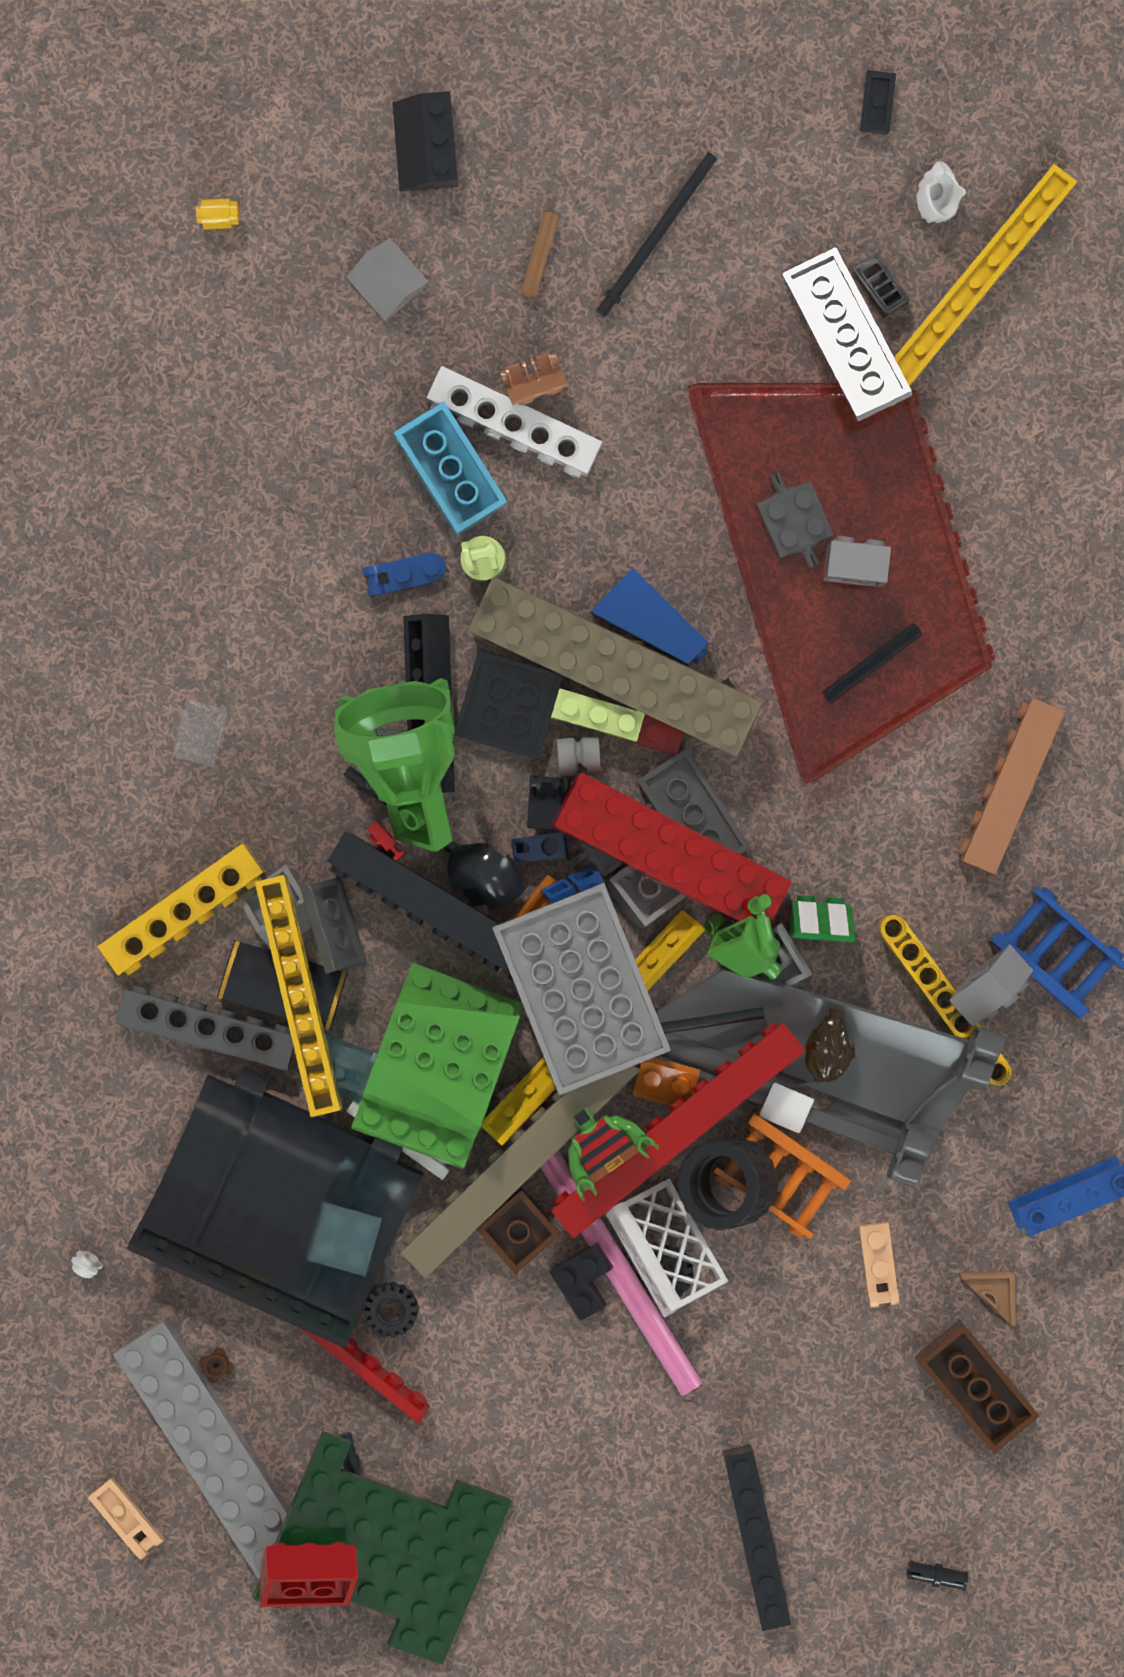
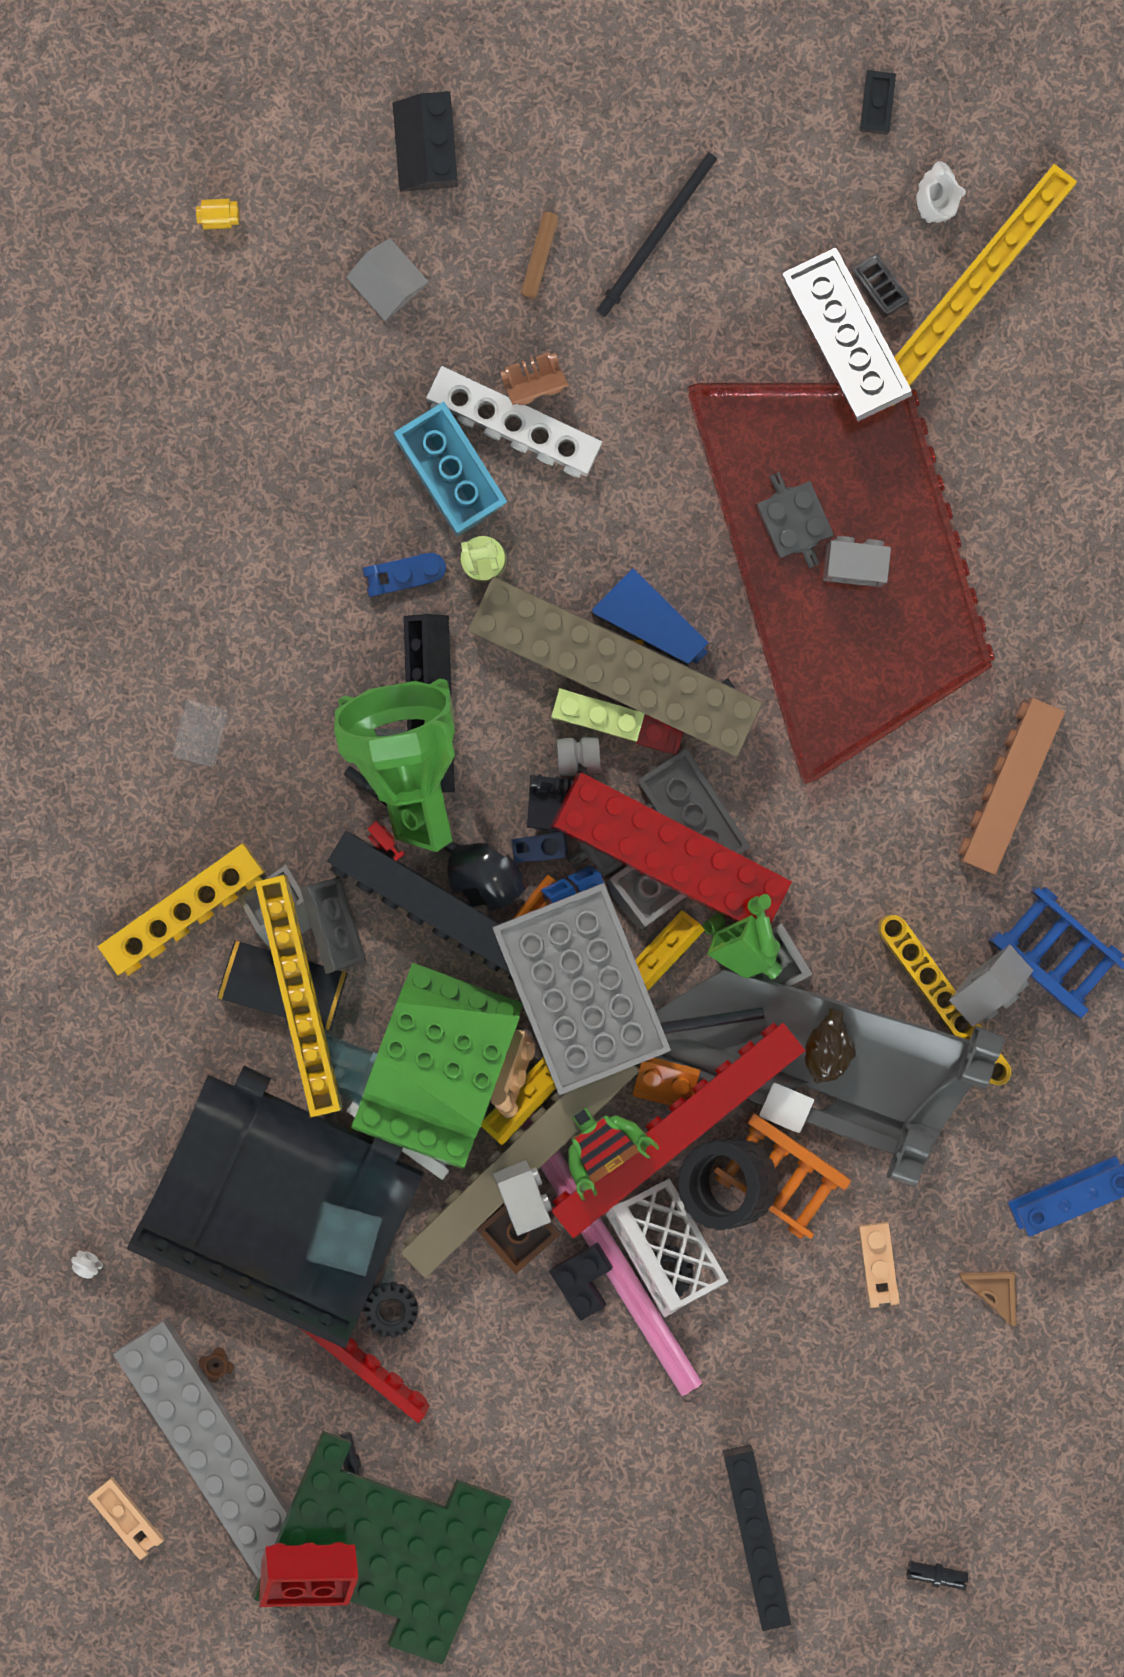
(132, 1016): dark grey brick -> none
(508, 705): black plate -> none
(513, 1073): none -> light nougat plate
(522, 1197): none -> light grey brick
(821, 920): slope -> none
(872, 663): black axle -> none
(976, 1386): reddish brown brick -> none

